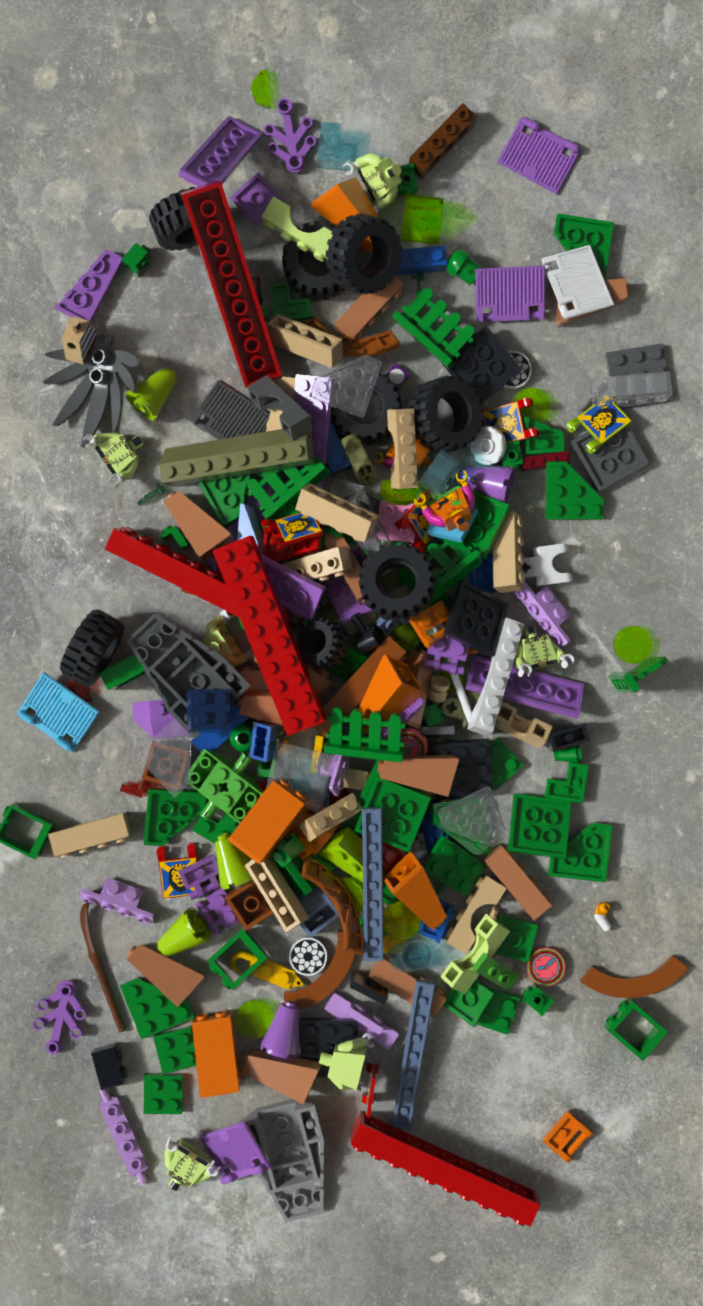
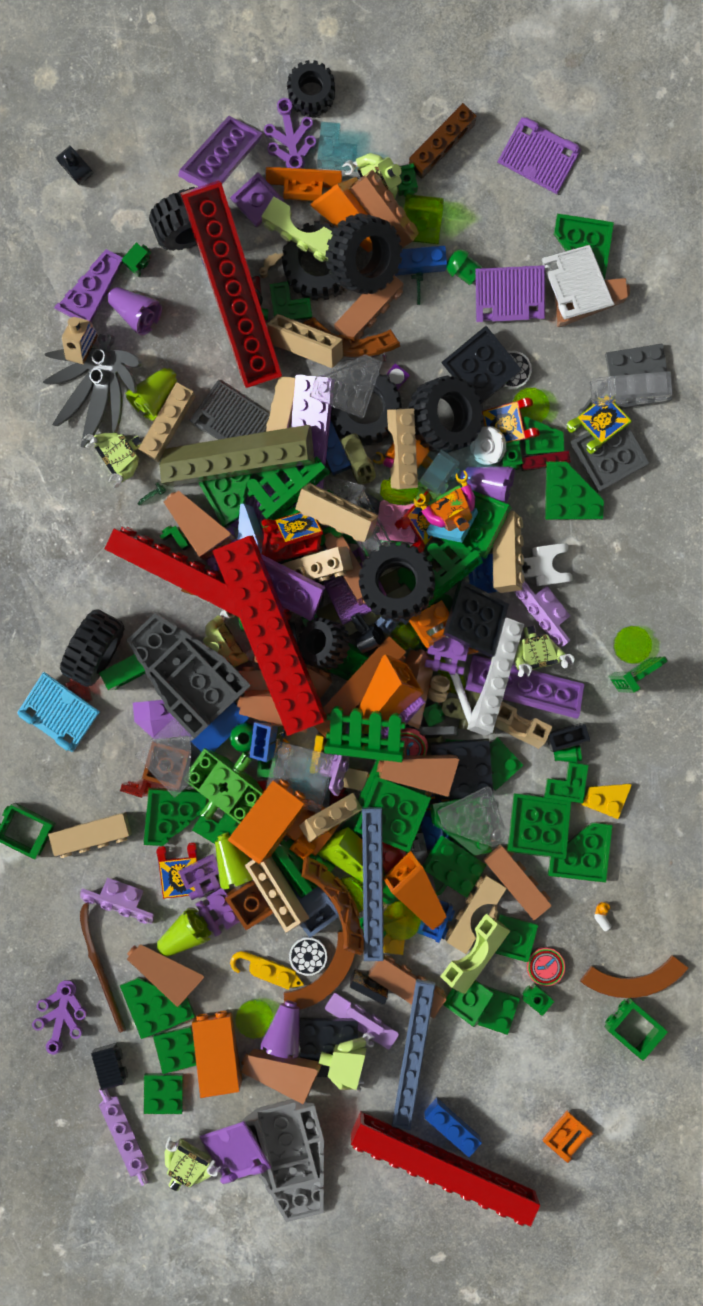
(74, 165): none -> black beam
(135, 309): none -> medium lavender cone
(167, 422): none -> tan brick
(208, 710): dark blue brick -> none
(252, 945): green window -> none
(261, 89): clear neon green tile -> none
(268, 395): dark grey arch -> none
(269, 262): none -> tan piece
(288, 850): green brick -> none
(302, 183): none -> orange bracket
(311, 73): none -> black tyre
(369, 1098): red flag -> none
(381, 203): none -> nougat brick
(412, 955): clear light blue piece -> none
(437, 337): green fence -> none
(452, 1127): none -> blue brick
(495, 971): bright green plate -> none
(607, 798): none -> yellow wing

